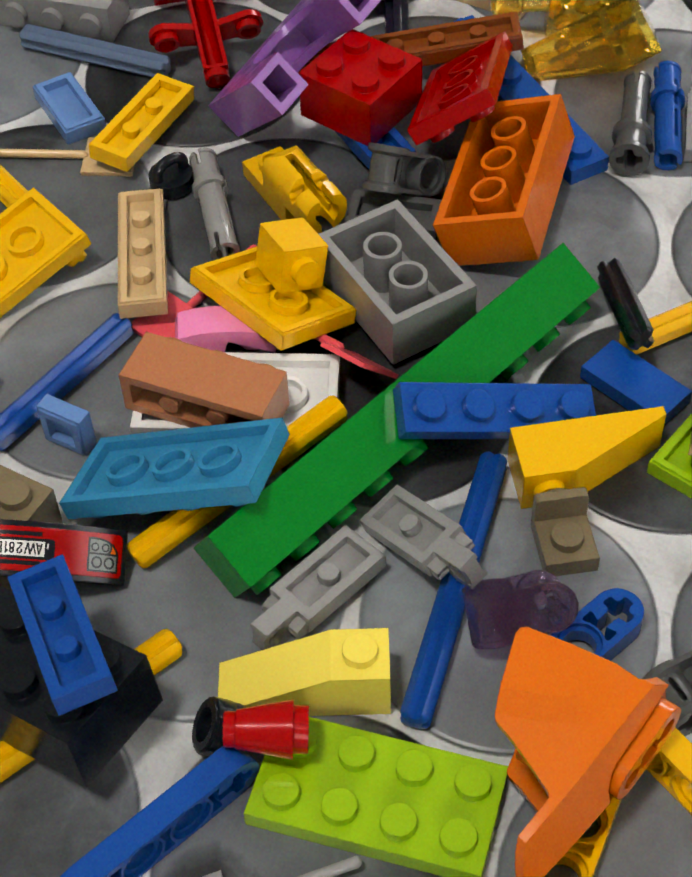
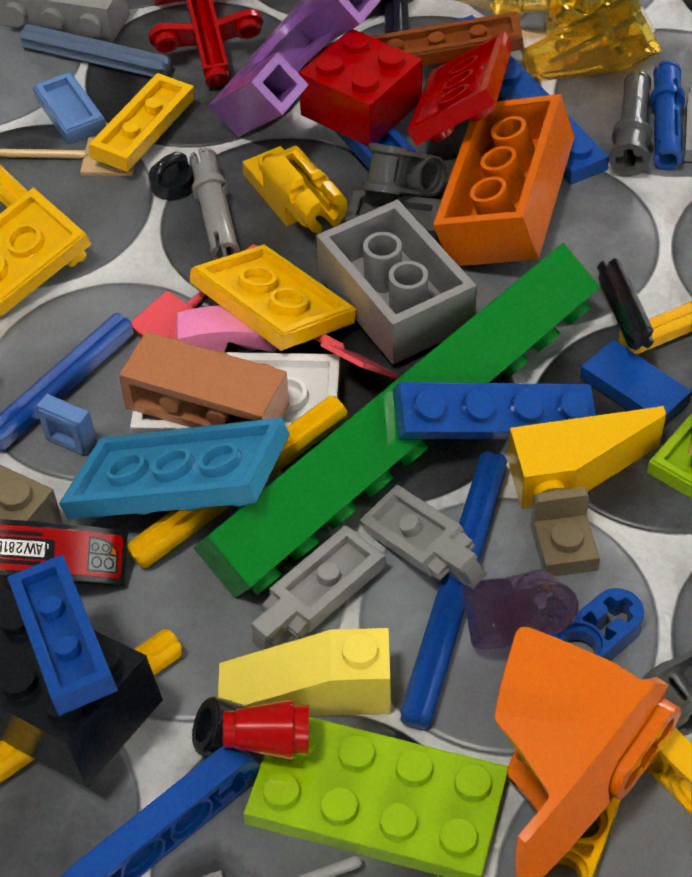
(142, 254): tan tile -> none
(291, 255): yellow brick -> none

